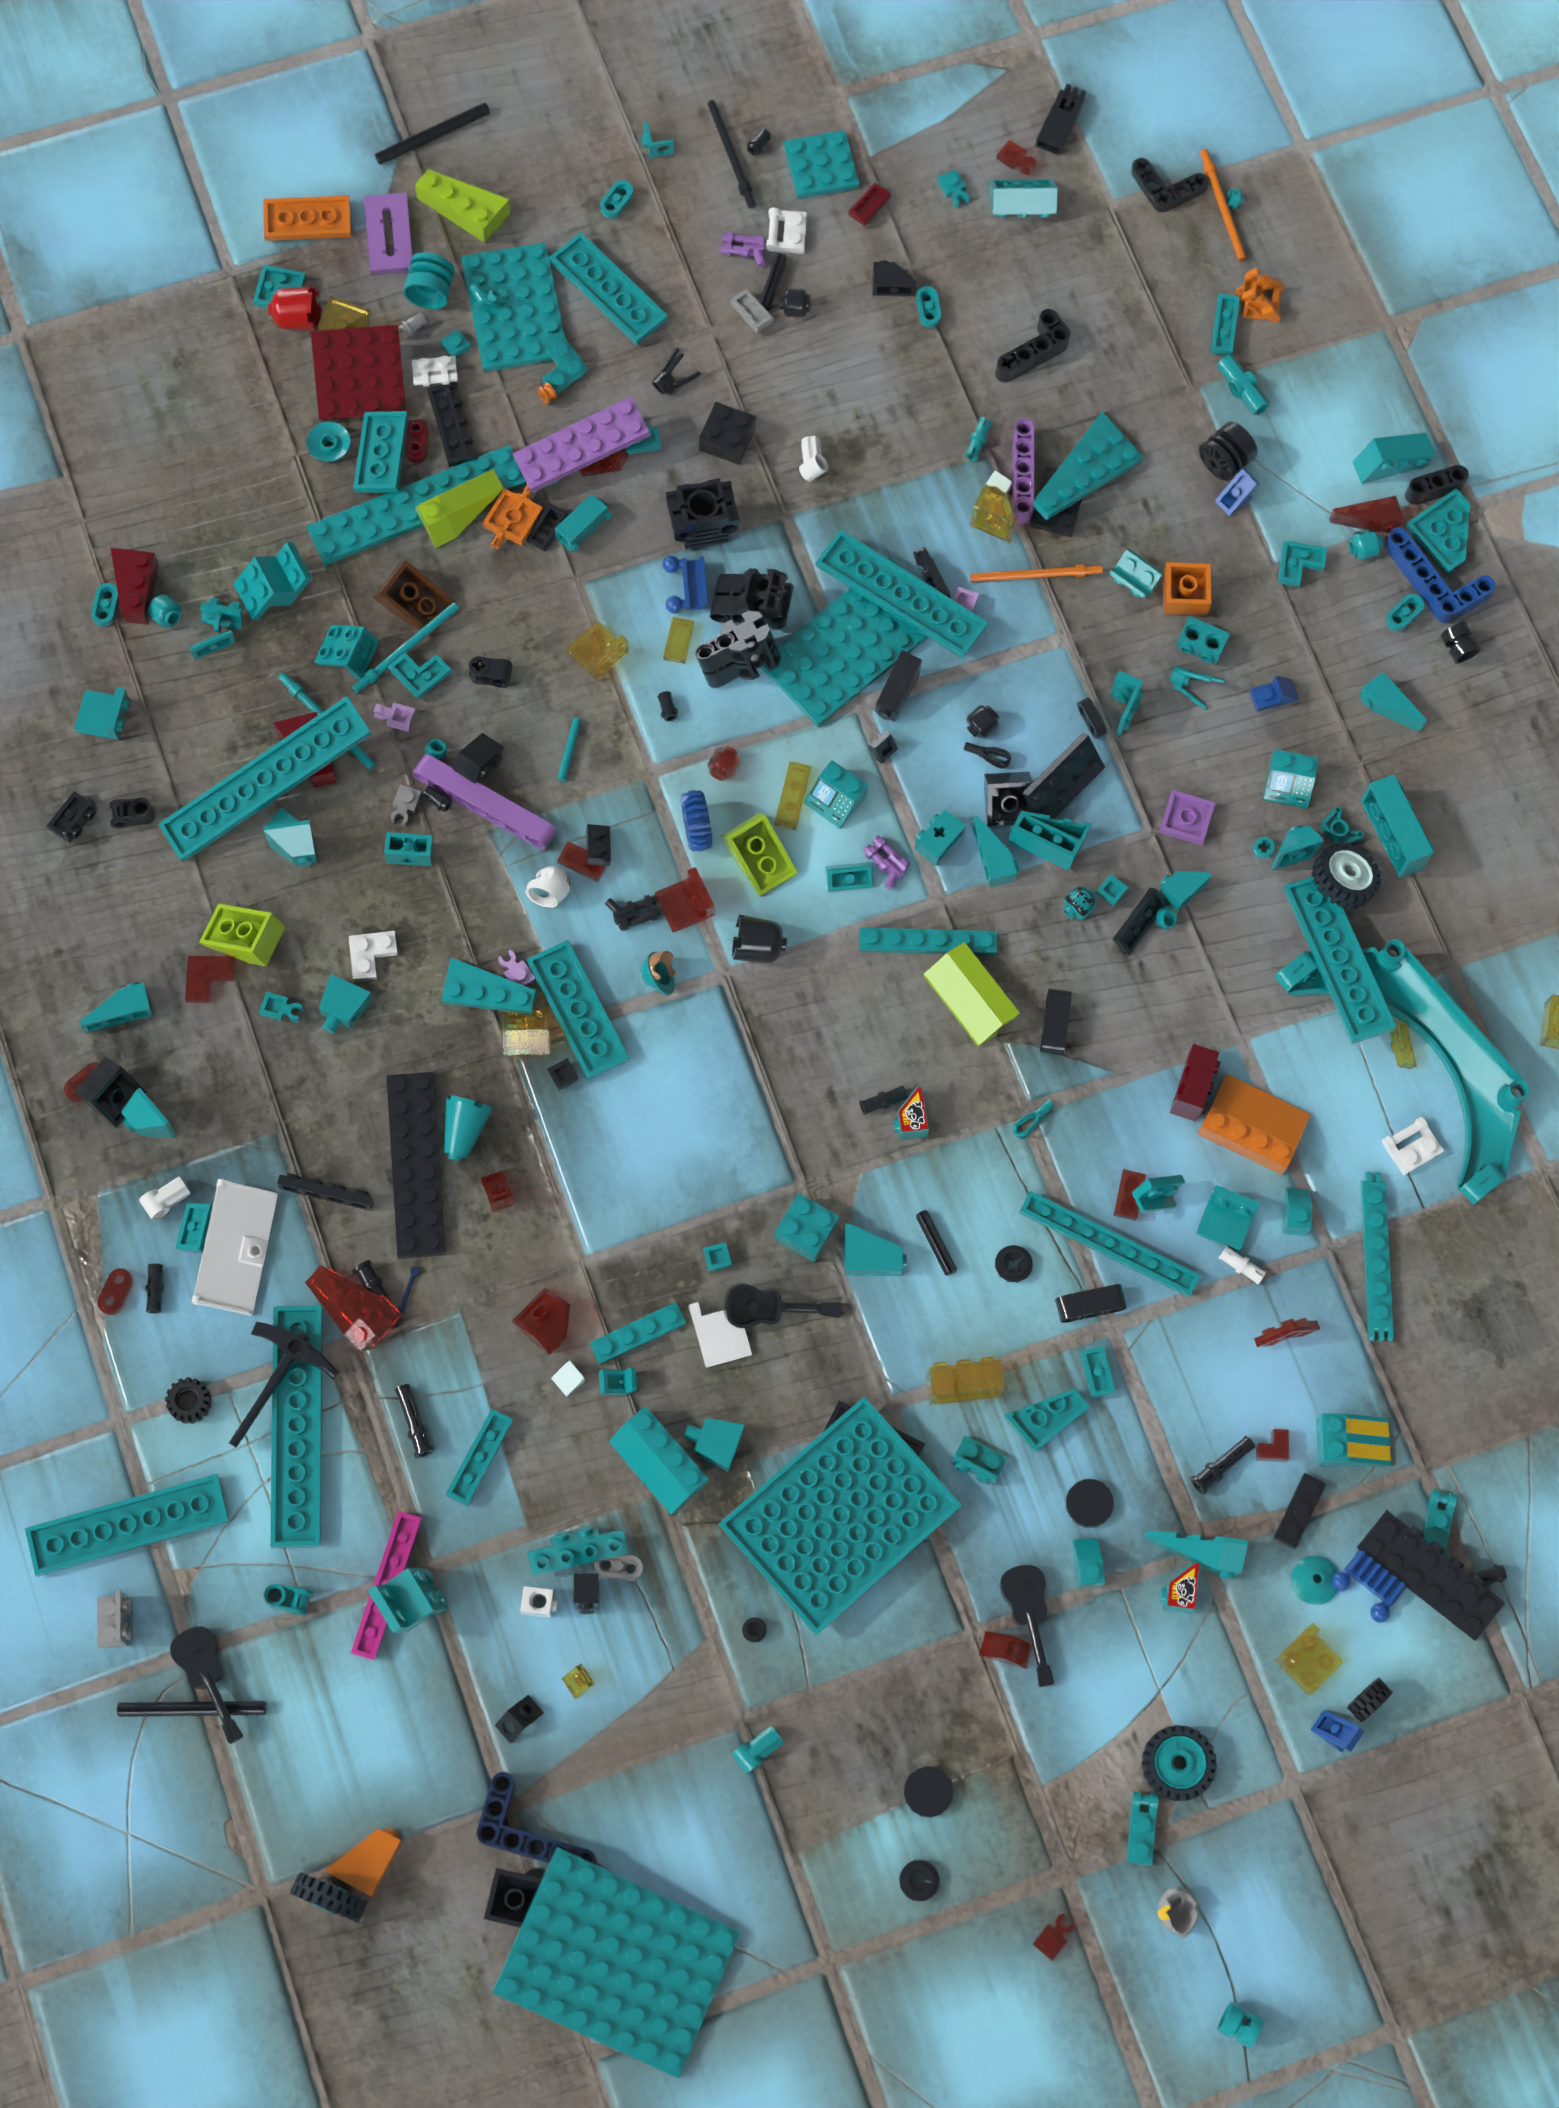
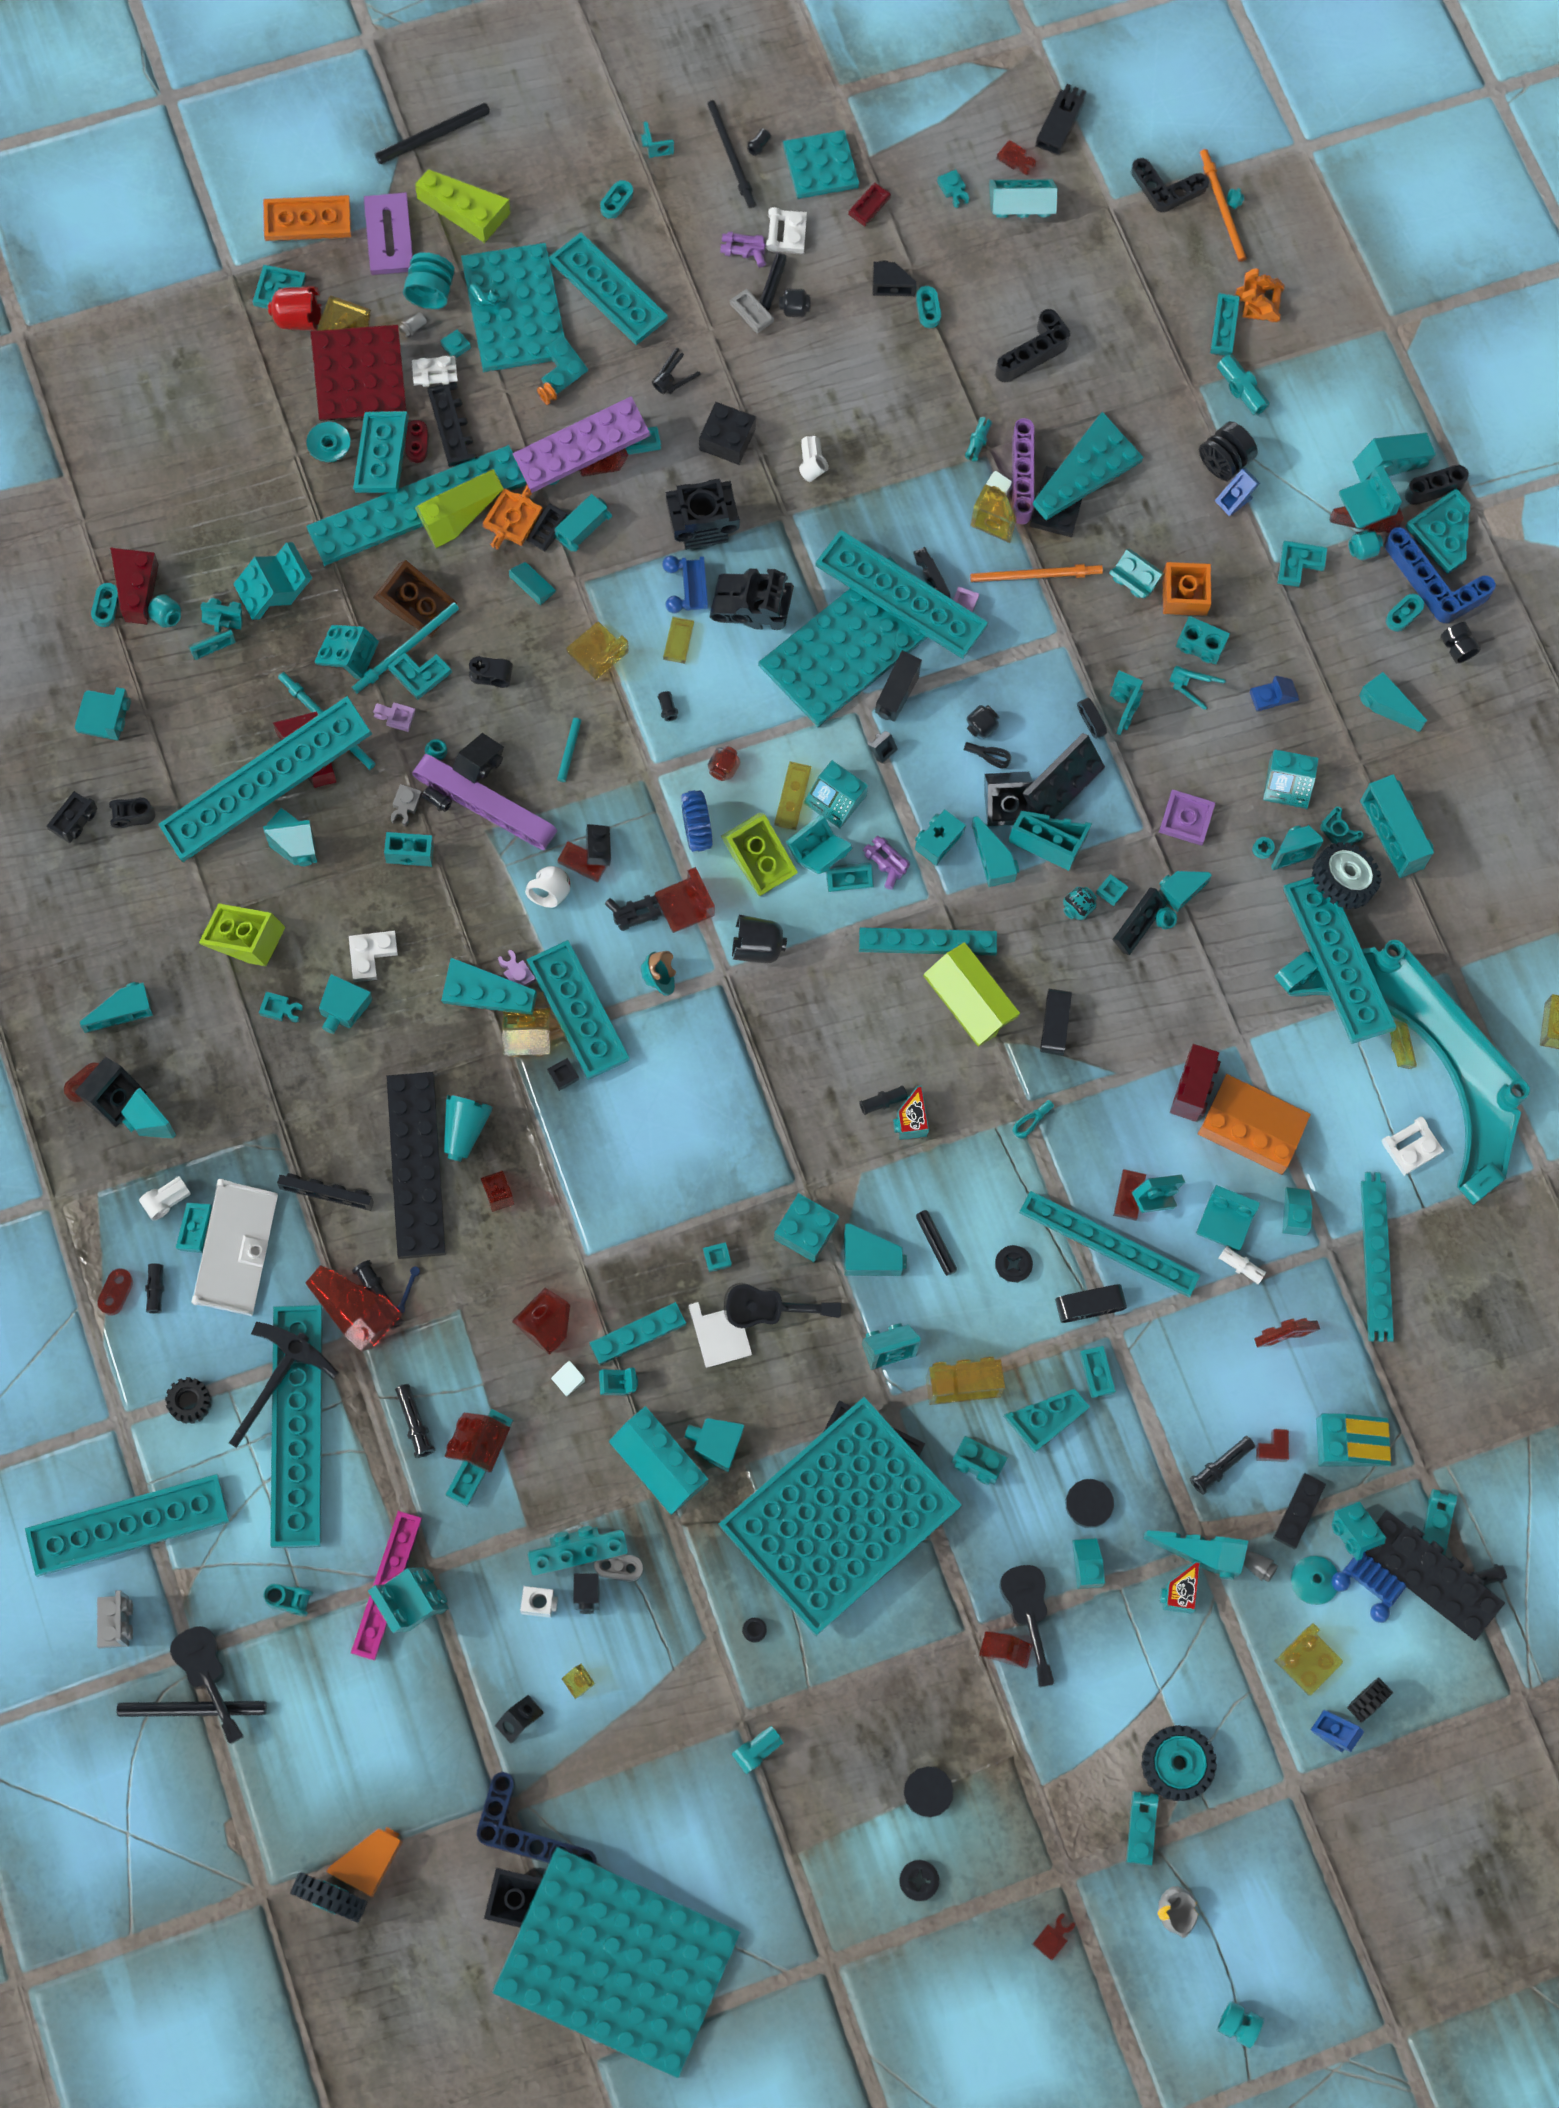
(202, 971): clear red plate -> none
(477, 1440): none -> clear red bracket
(531, 582): none -> teal slope
(738, 651): black connector -> none
(817, 846): none -> teal bracket
(890, 1346): none -> teal slope
(1260, 1566): none -> dark grey cone
(1357, 1530): none -> teal bracket
(1371, 499): none -> teal bracket

